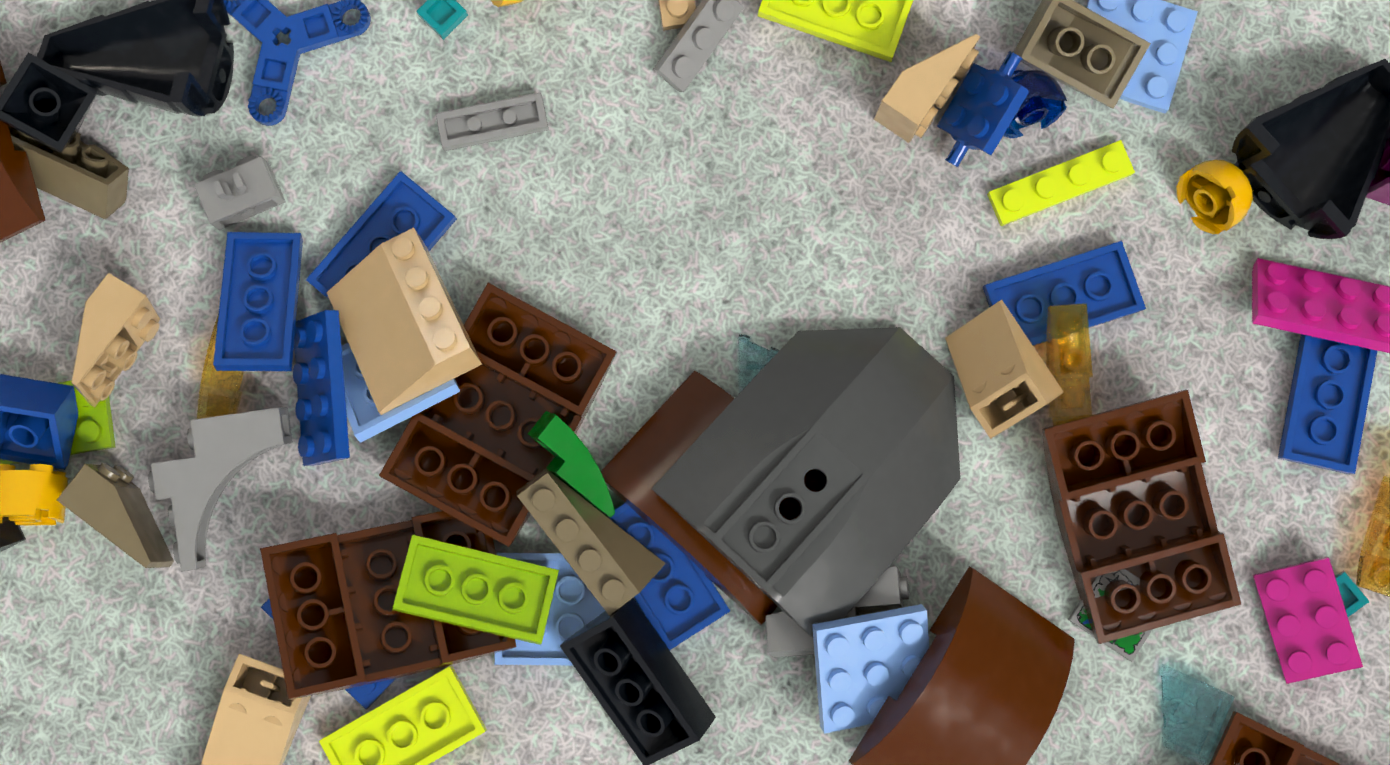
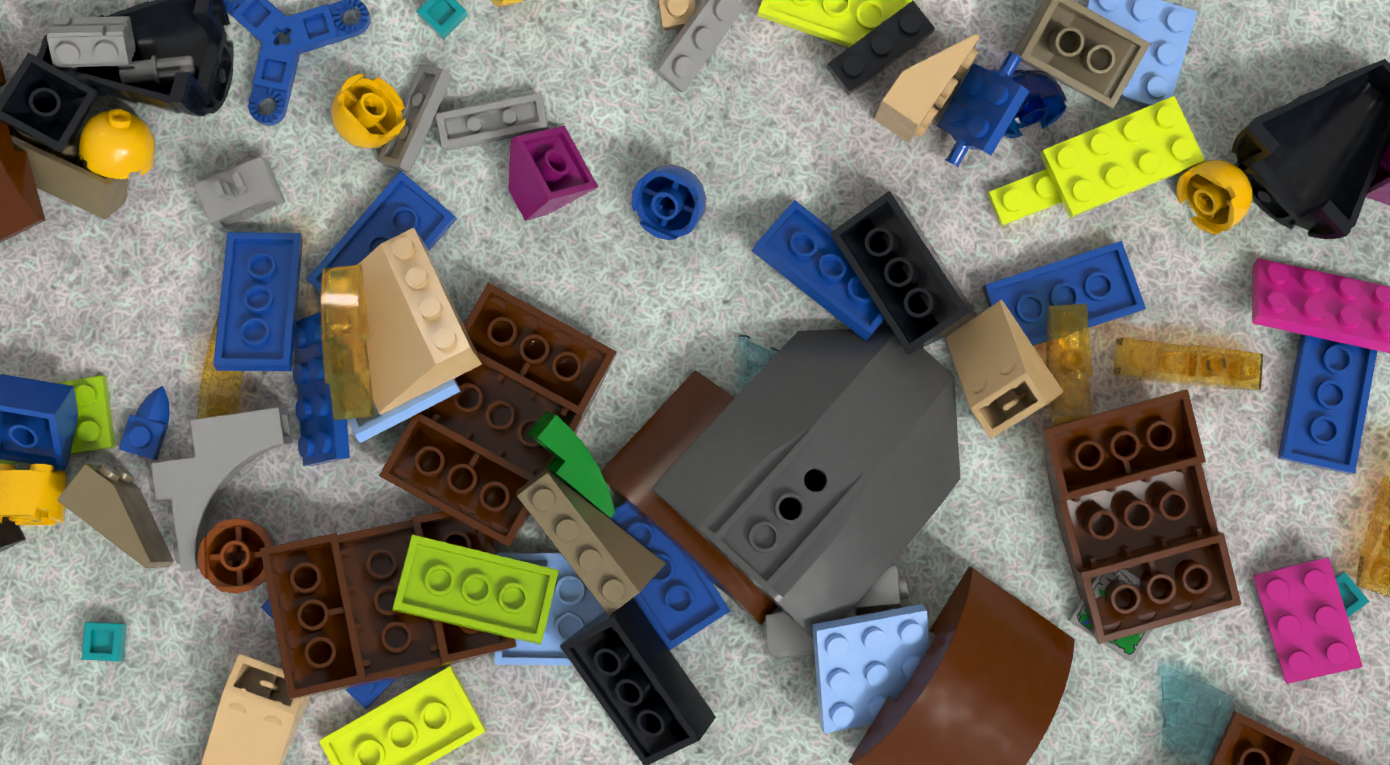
(91, 41): none -> light grey brick
(104, 641): none -> teal plate
(112, 331): tan slope -> none
(117, 144): none -> yellow cylinder
(148, 427): none -> blue plate
(155, 69): none -> light grey axle
(232, 555): none -> dark orange cylinder
(344, 342): none -> clear yellow slope
(367, 112): none -> yellow cylinder
(420, 108): none -> light grey plate
(546, 172): none -> magenta slope
(669, 201): none -> blue cylinder
(809, 258): none -> blue plate
(880, 48): none -> black plate
(903, 273): none -> black slope
(1122, 157): none -> neon yellow plate
(1188, 364): none -> clear yellow slope

